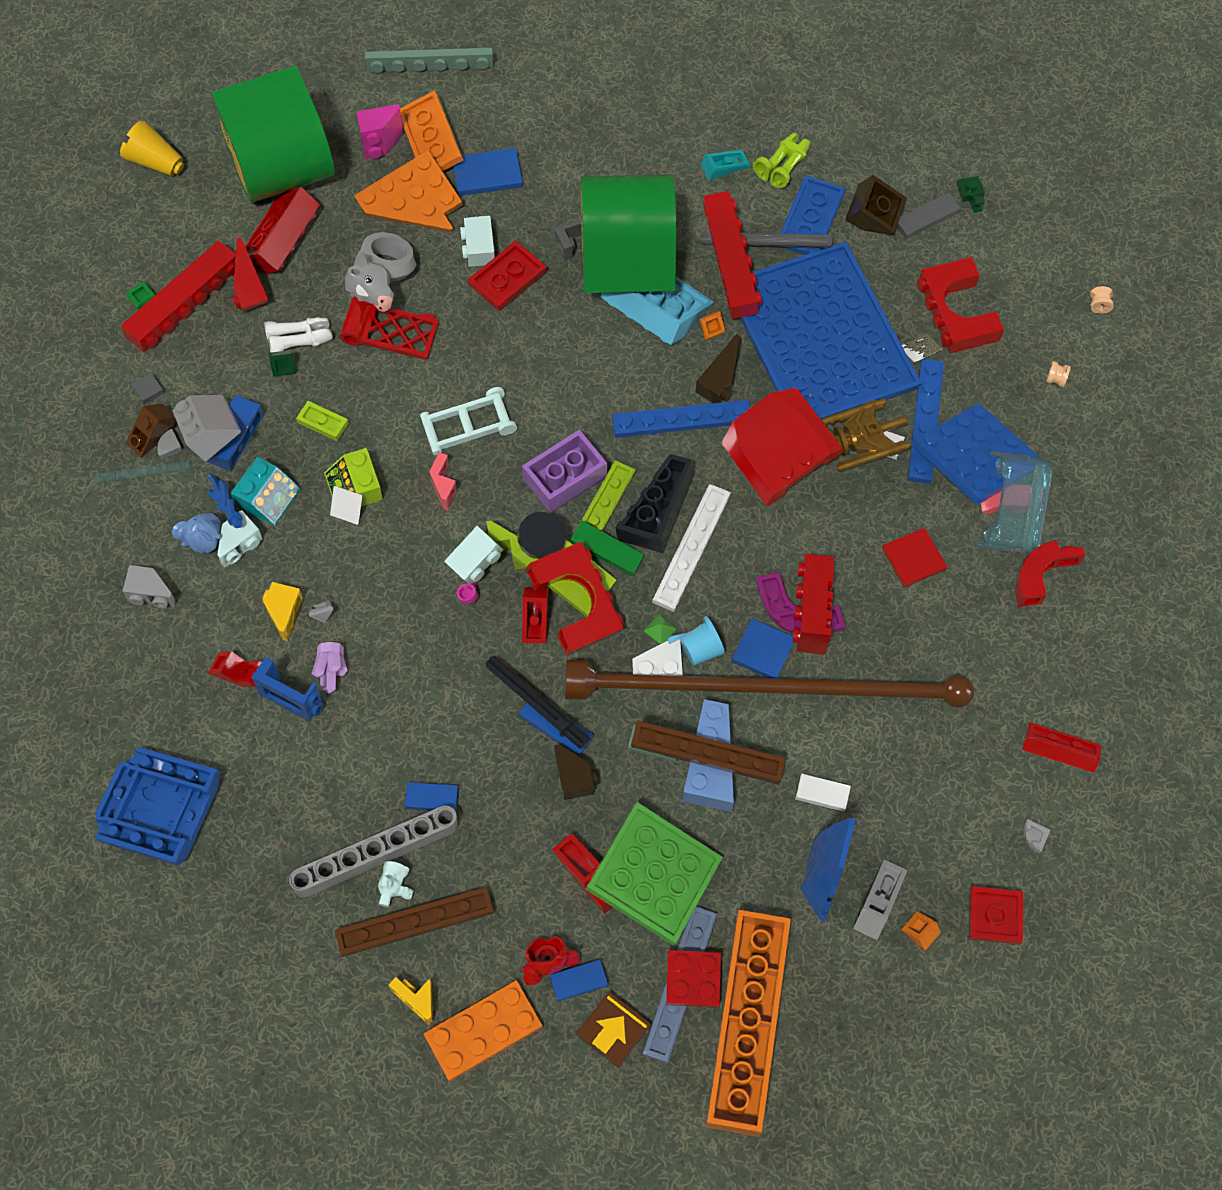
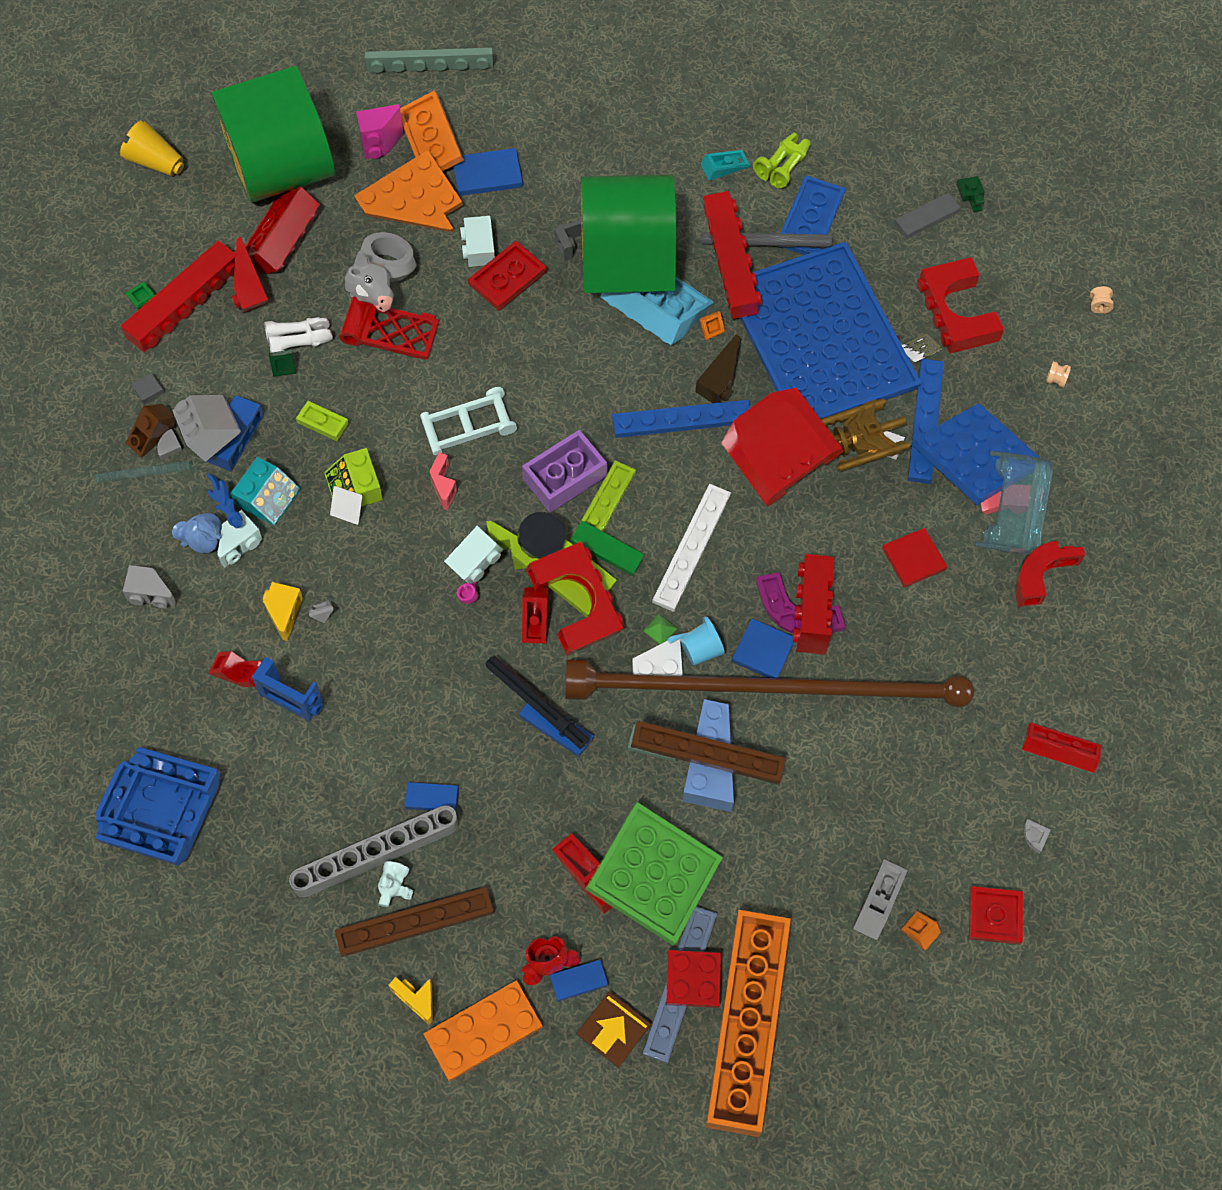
(329, 664): lavender rock -> none
(574, 774): dark brown slope -> none
(655, 512): black wedge -> none
(823, 792): white tile -> none
(826, 865): blue wedge -> none
(876, 206): dark brown slope -> none

